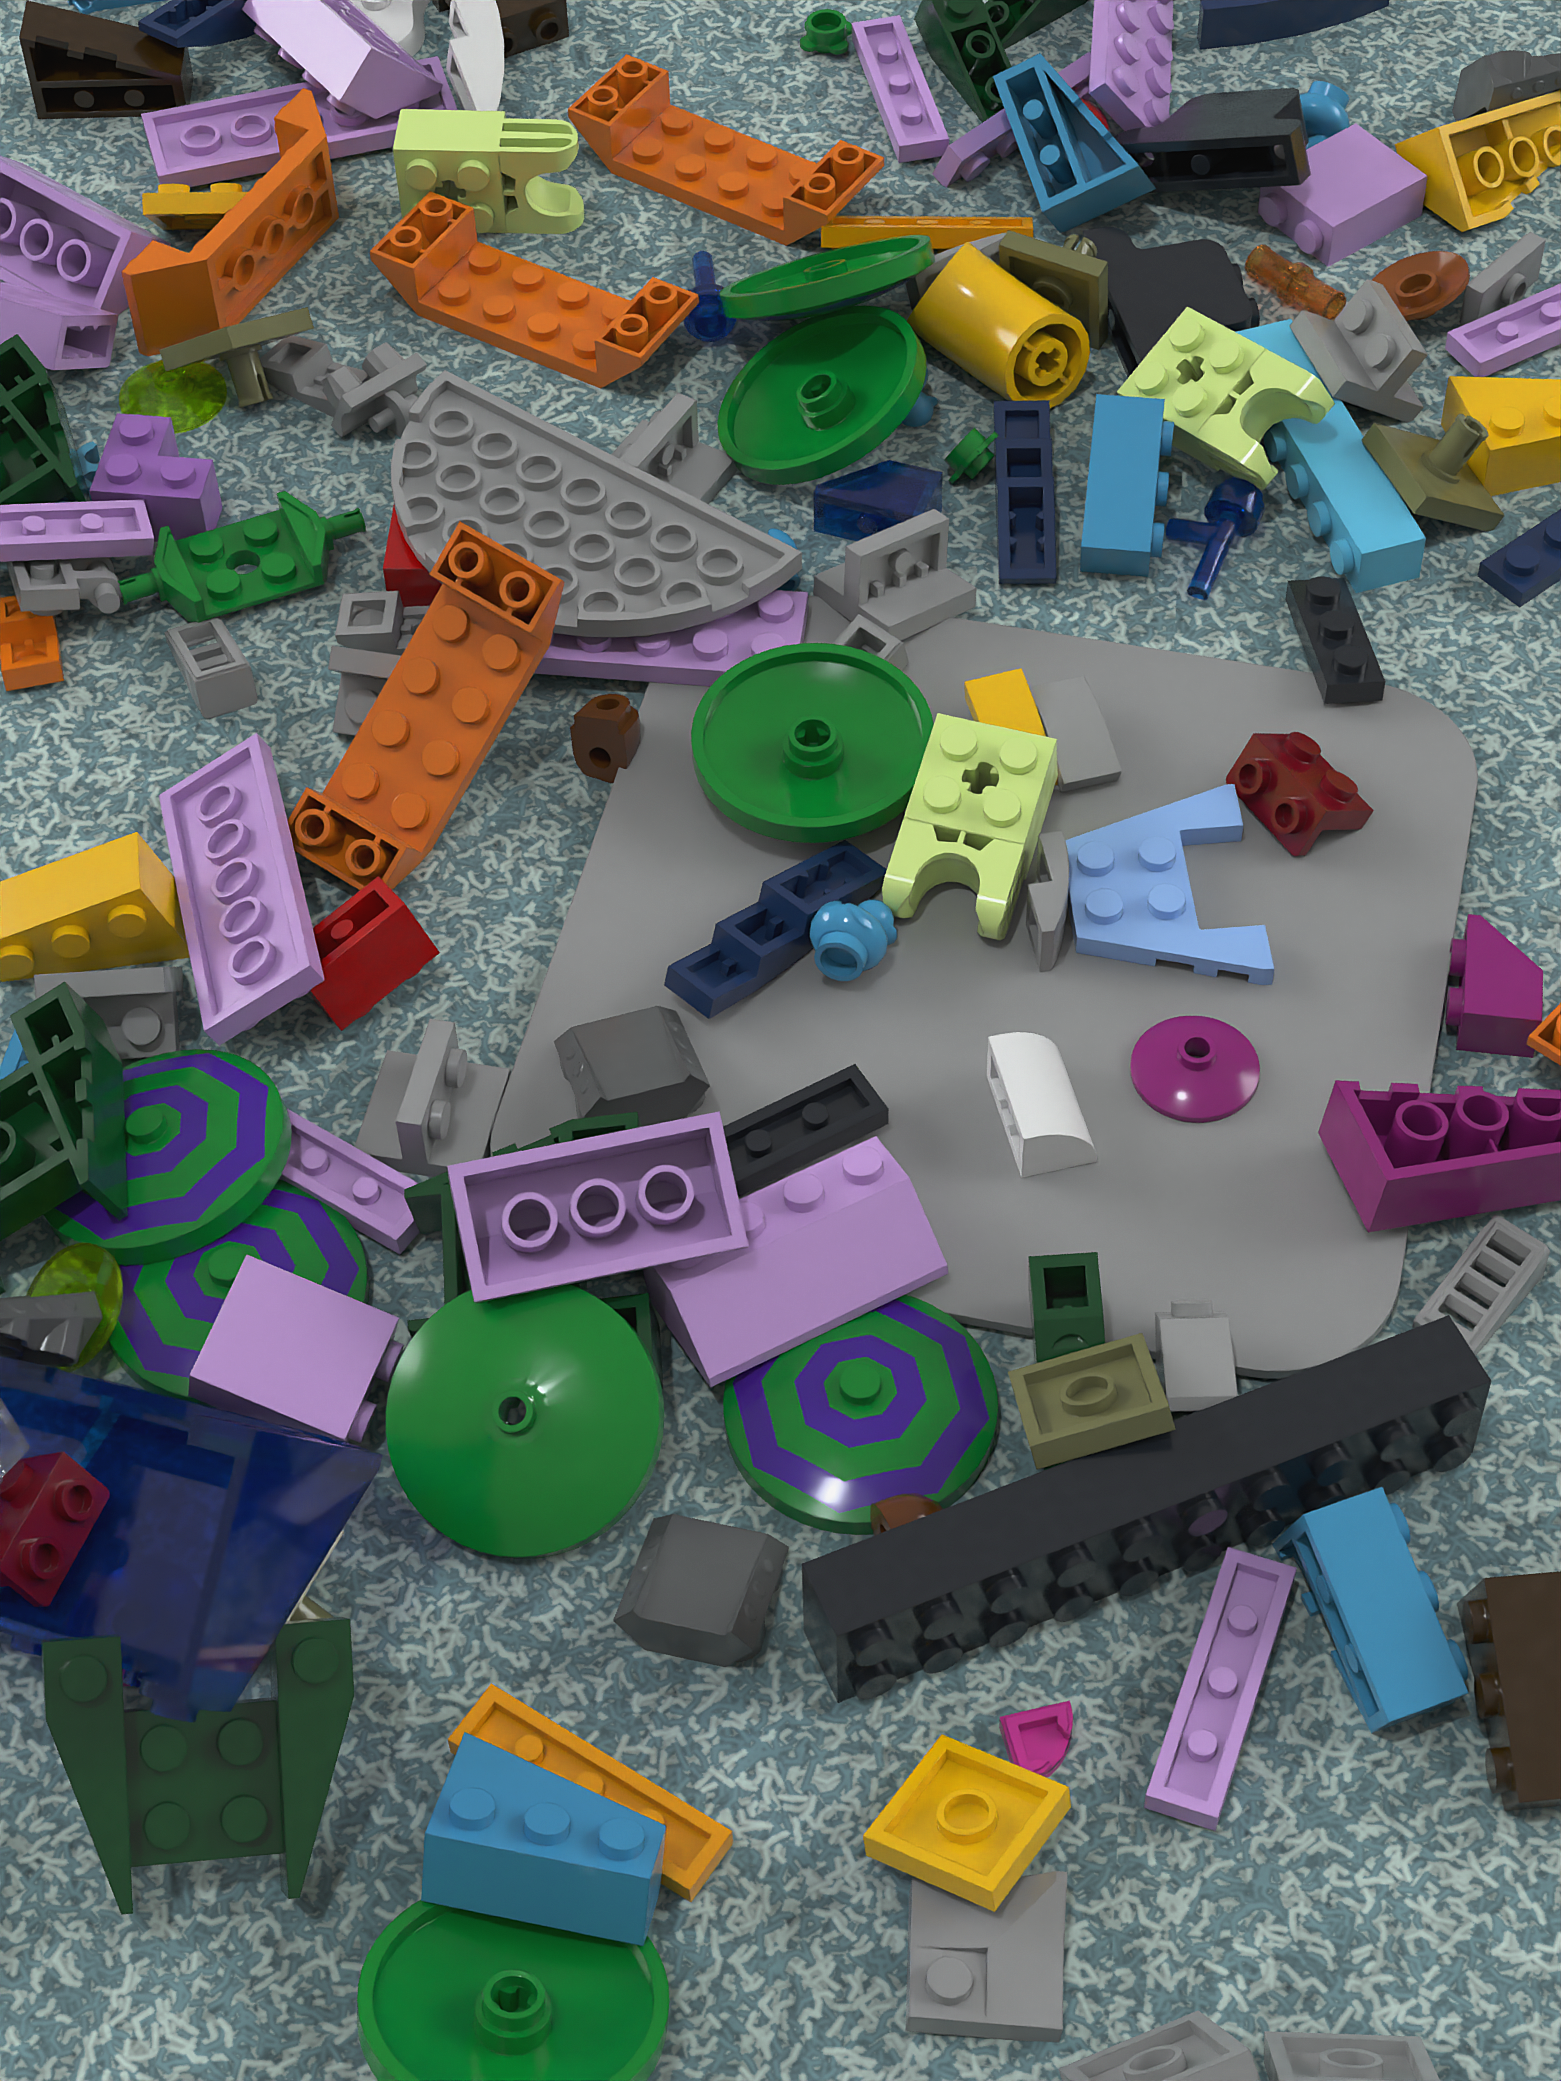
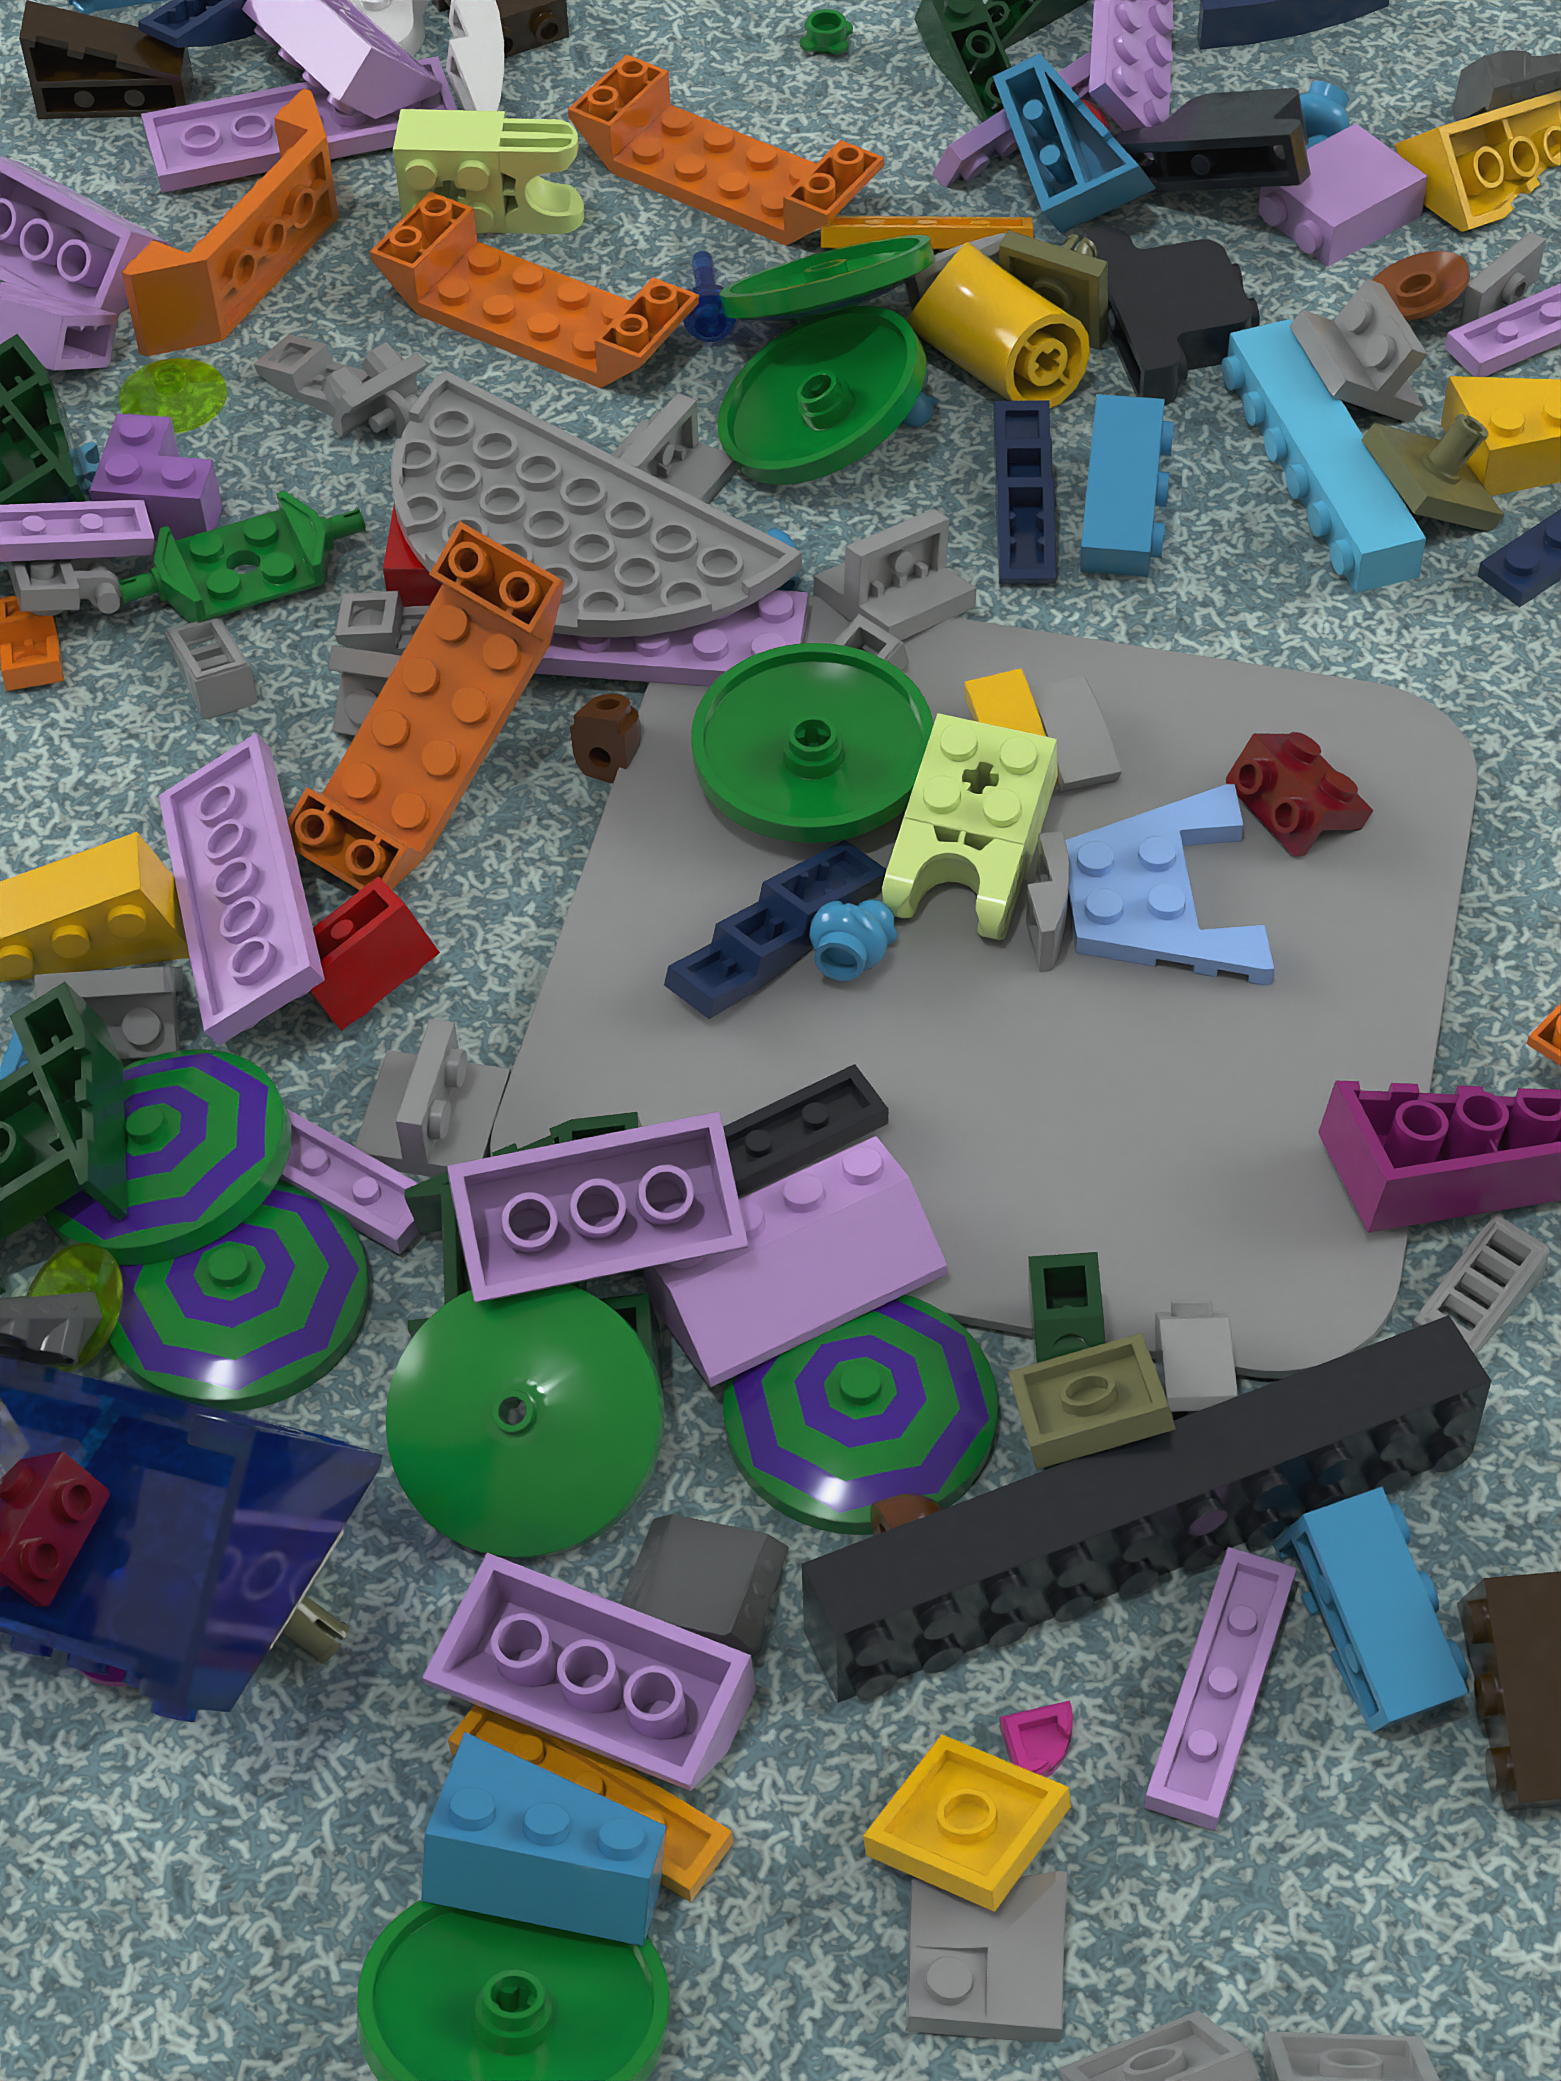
(180, 209): yellow plate -> none
(208, 1786): dark green wedge -> none
(240, 349): olive tile -> none
(295, 1354): lavender brick -> none
(593, 1673): none -> lavender slope
(633, 1065): dark grey slope -> none
(875, 499): clear blue slope -> none
(899, 89): lavender plate -> none
(970, 455): green plate -> none
(1037, 1104): white brick -> none
(1190, 1086): magenta dish -> none
(1225, 394): yellowish green brick -> none
(1231, 511): clear blue piece -> none
(1294, 283): clear orange pin -> none
(1335, 640): black plate -> none
(1497, 992): magenta slope -> none

